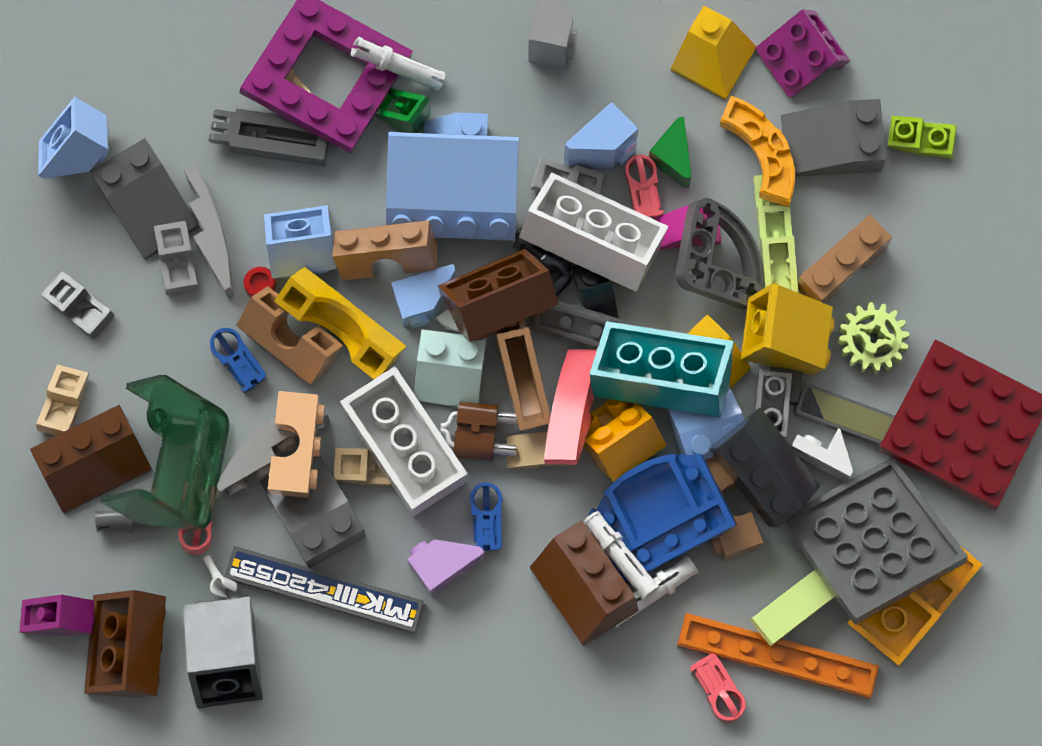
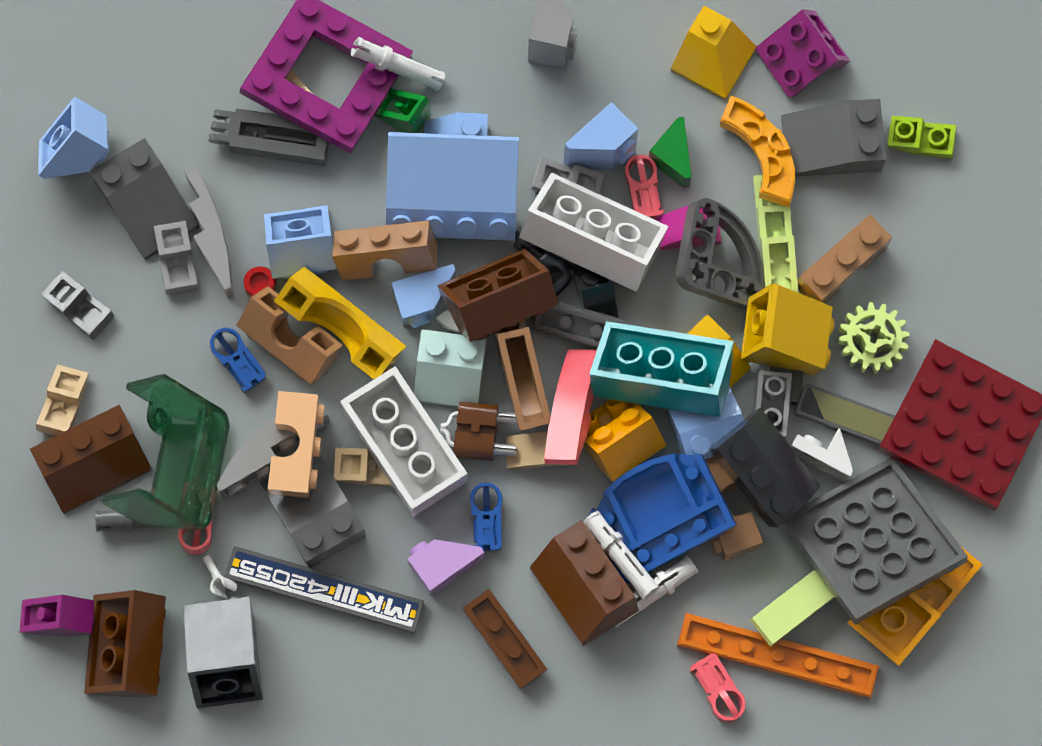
(504, 639): none -> reddish brown plate

